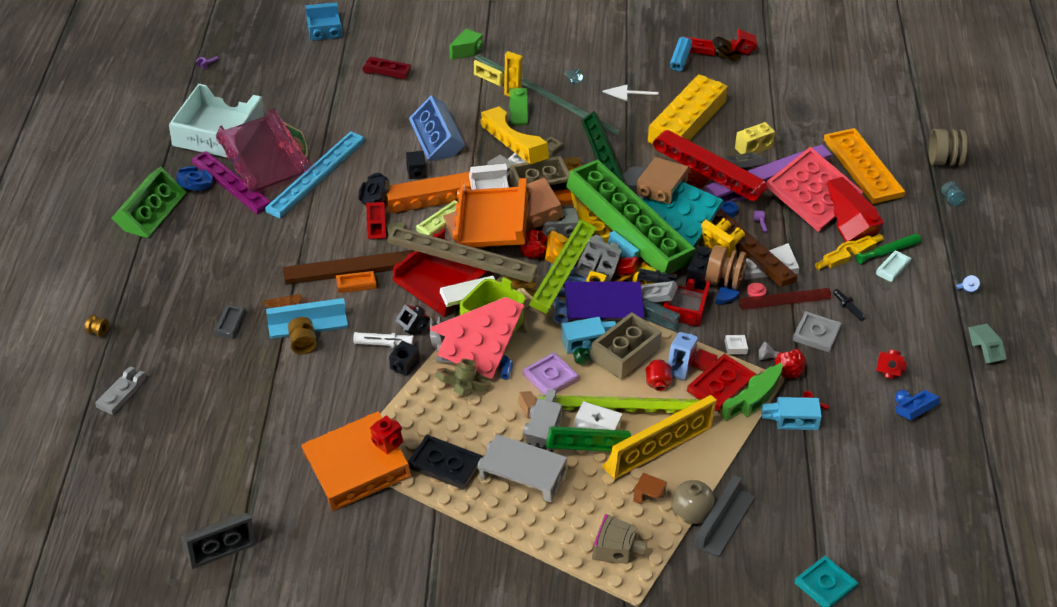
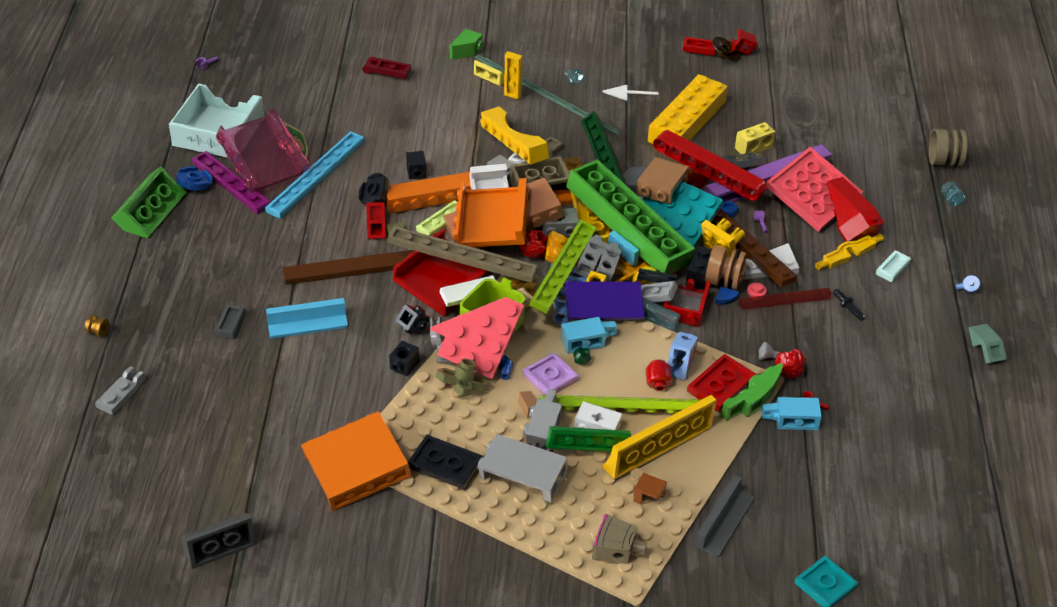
(282, 301): clear orange slope -> none
(302, 335): pearl gold wheel -> none
(323, 21): dark azure panel -> none
(356, 282): orange tile -> none
(382, 339): white pin -> none
(386, 434): red brick -> none
(436, 130): medium blue slope -> none
(518, 107): bright green slope -> none
(626, 345): dark tan brick -> none
(627, 266): red plate -> none
(681, 54): dark azure axle -> none
(693, 501): dark tan cylinder -> none
(703, 359): red tile -> none
(736, 344): white plate -> none
(817, 331): light grey tile -> none
(864, 166): light orange plate -> none
(883, 360): red brick -> none
(897, 245): green piece -> none
(914, 406): blue plate -> none

